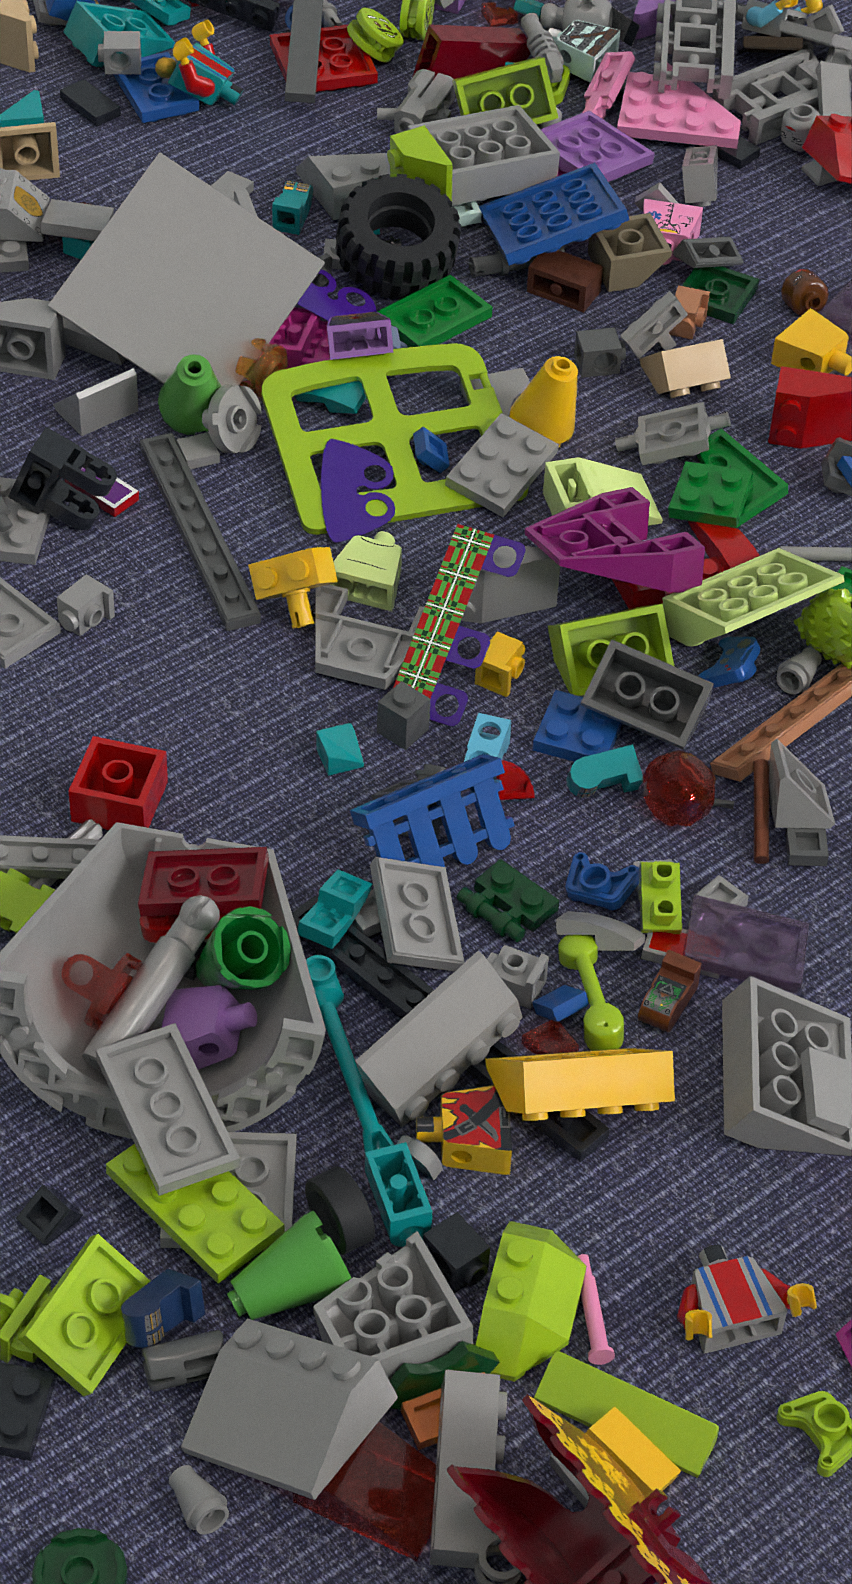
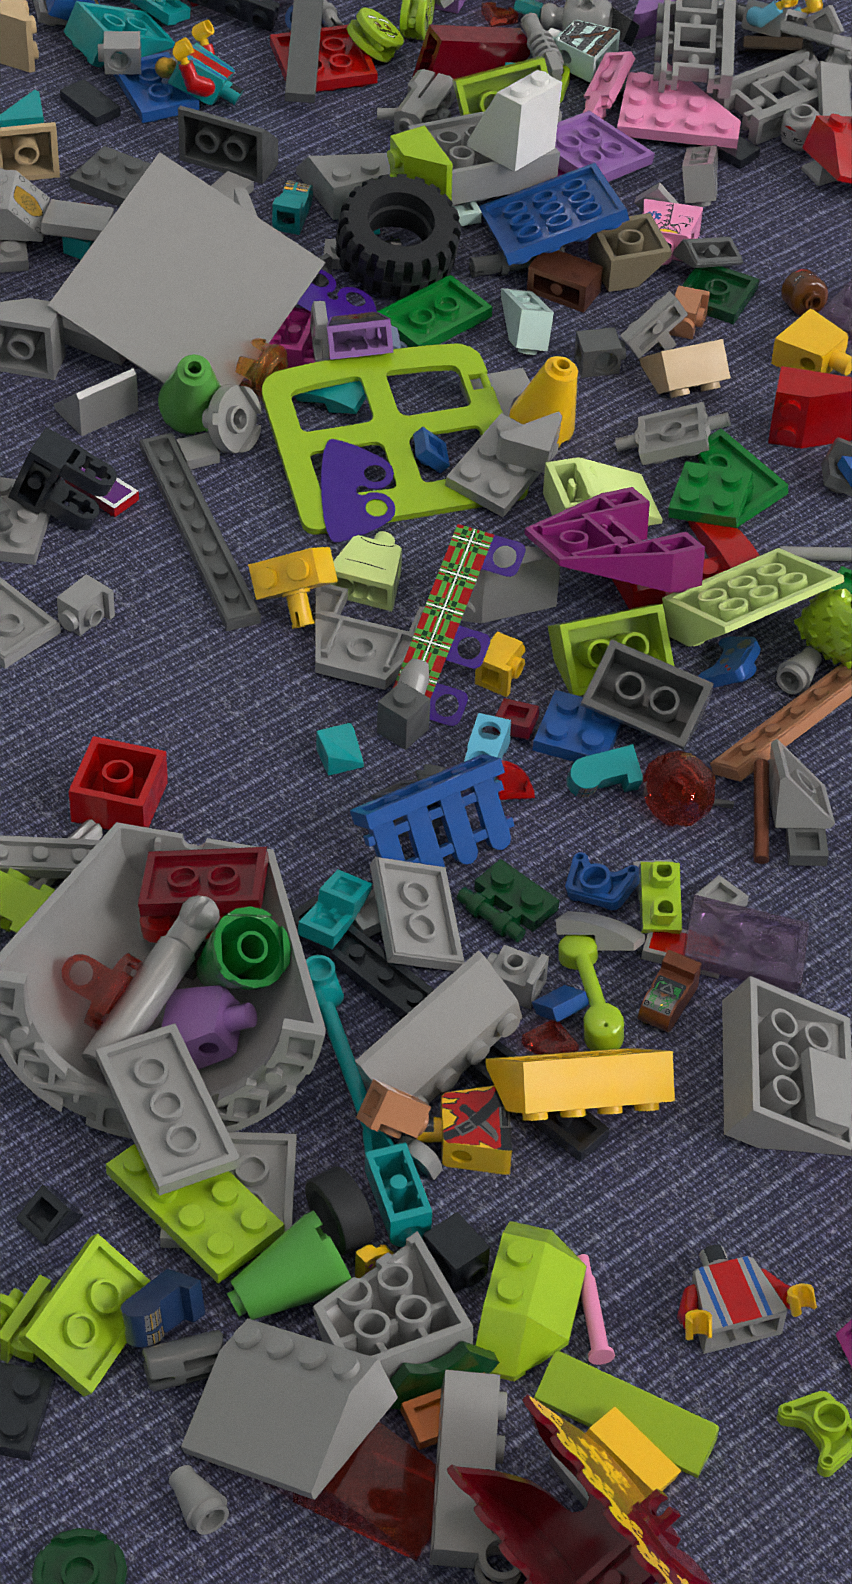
(109, 175): none -> dark grey plate
(226, 145): none -> dark grey slope
(318, 329): none -> light grey tile
(366, 1258): none -> yellow tile
(393, 1111): none -> nougat brick
(415, 675): none -> light grey hose
(520, 122): none -> white slope
(522, 717): none -> dark red plate
(526, 320): none -> light aqua slope
(530, 443): none -> light grey slope

